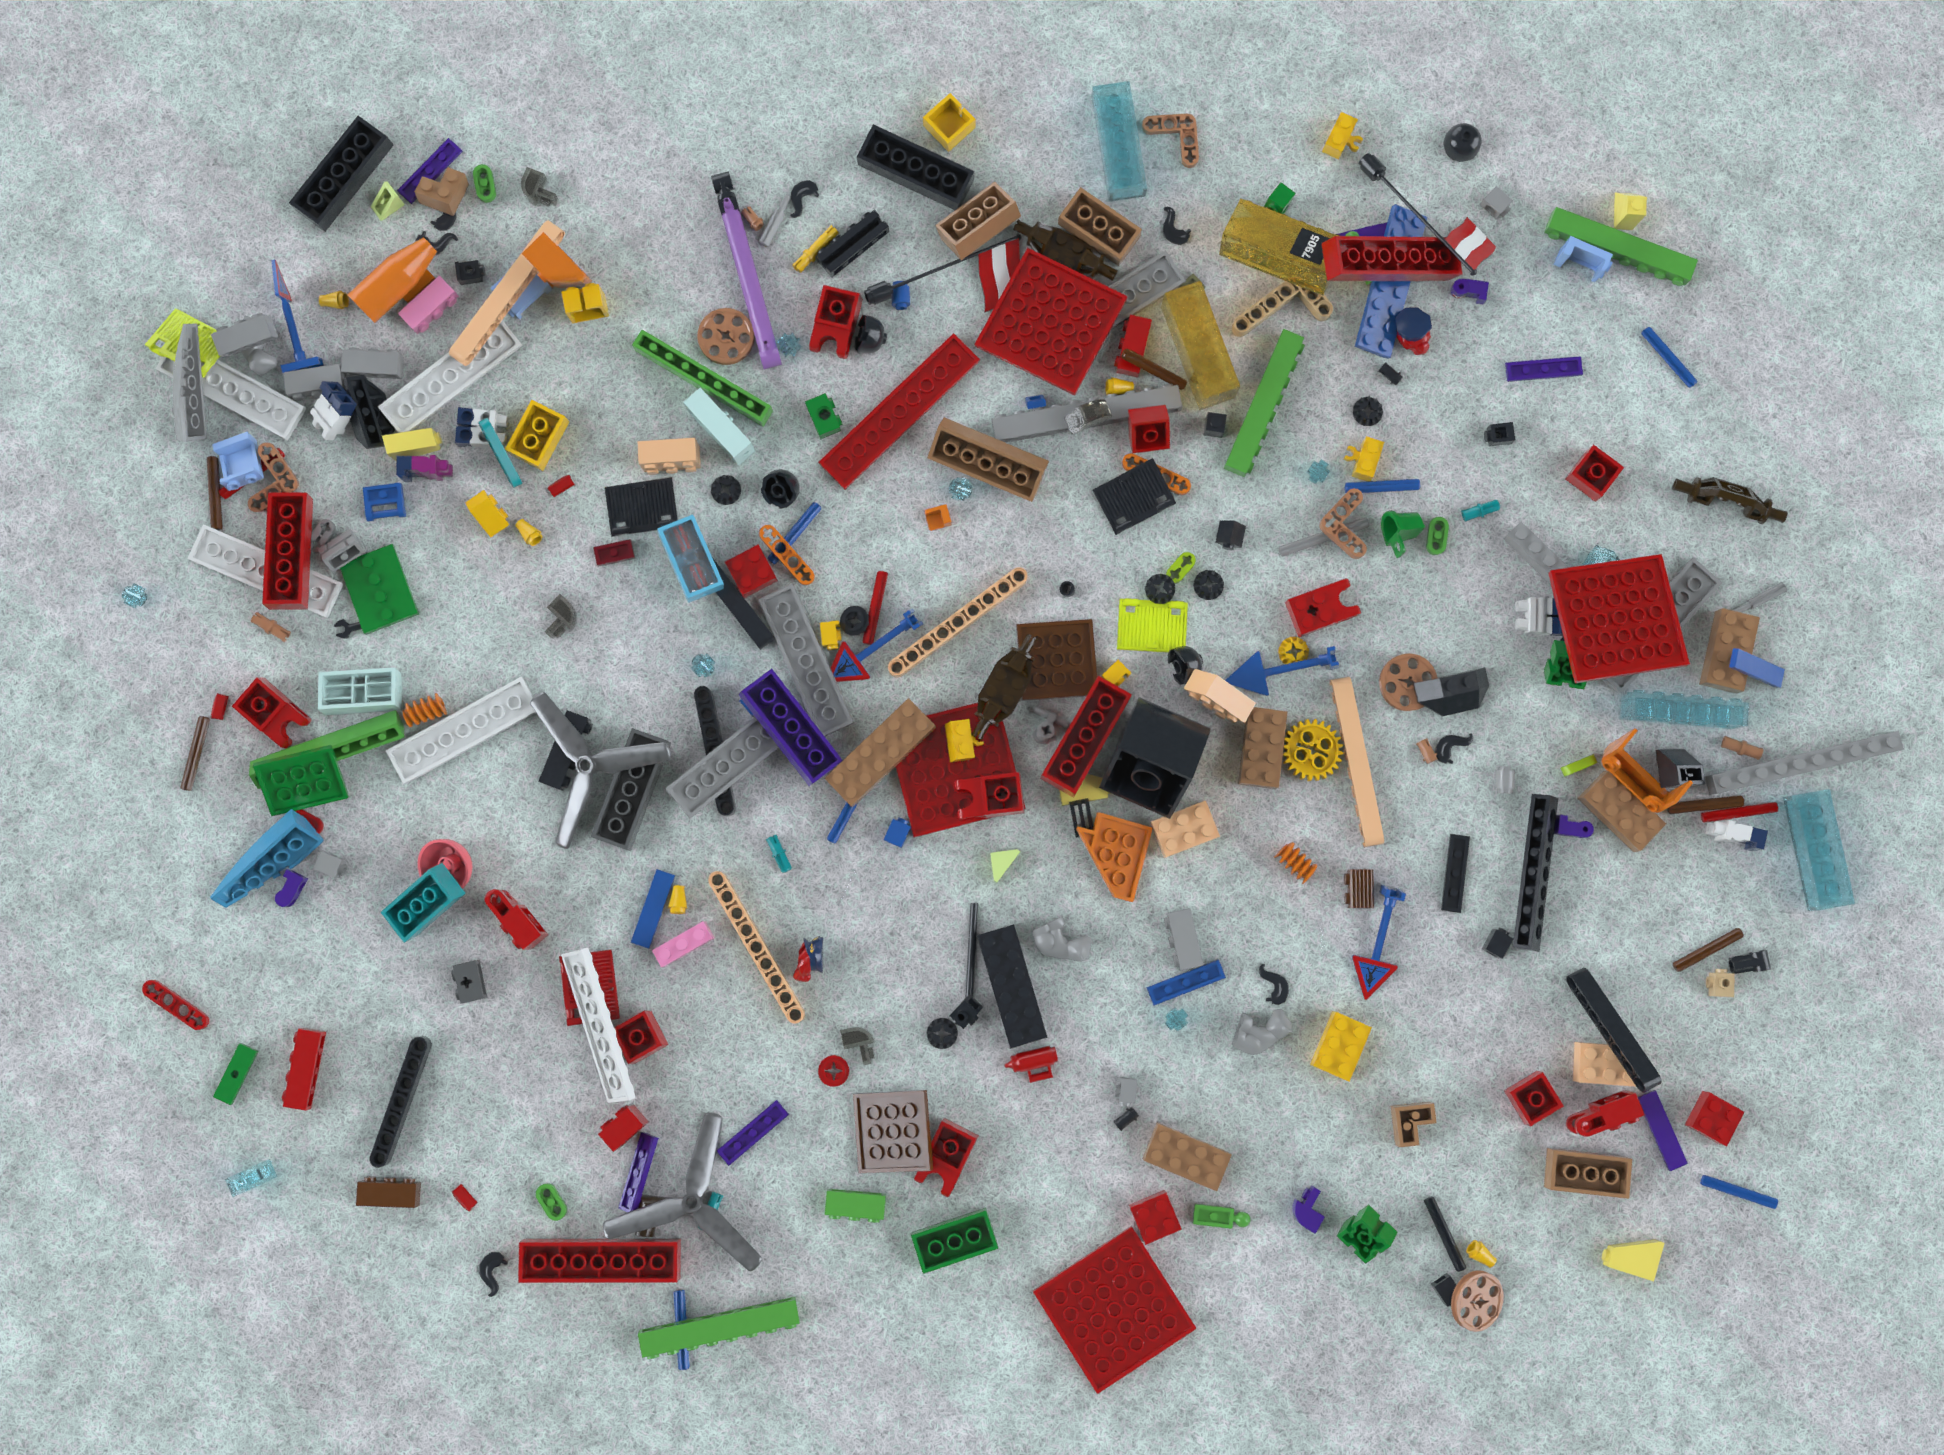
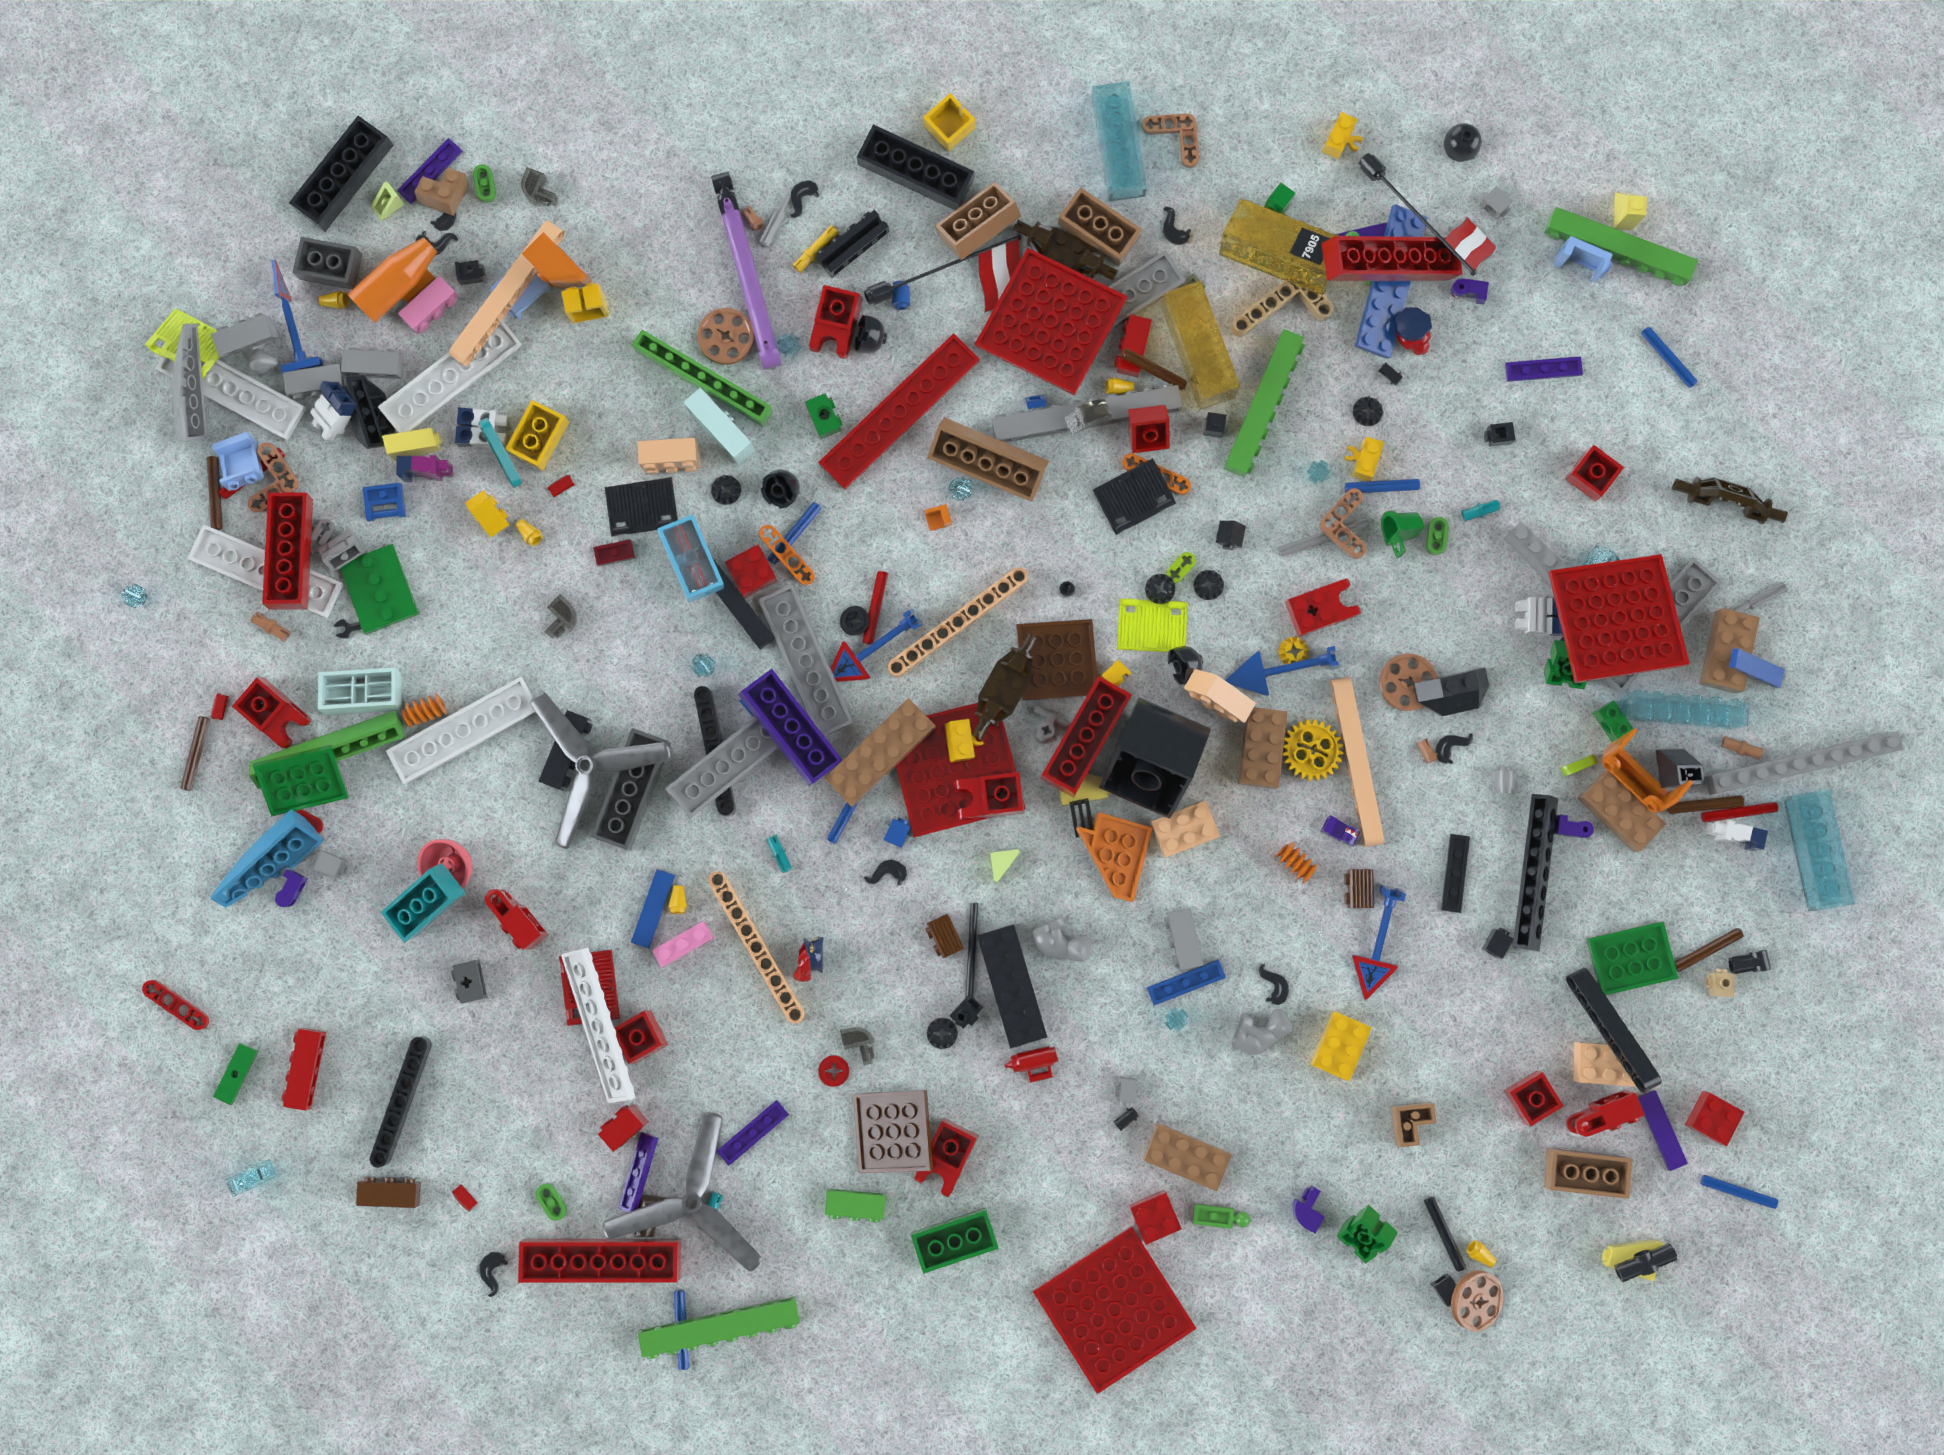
(327, 263): none -> dark grey brick
(830, 634): yellow brick -> none
(889, 866): none -> black piece
(944, 935): none -> reddish brown brick
(1340, 831): none -> dark purple leg
(1612, 720): none -> green brick
(1632, 958): none -> green plate
(1645, 1262): none -> black piece

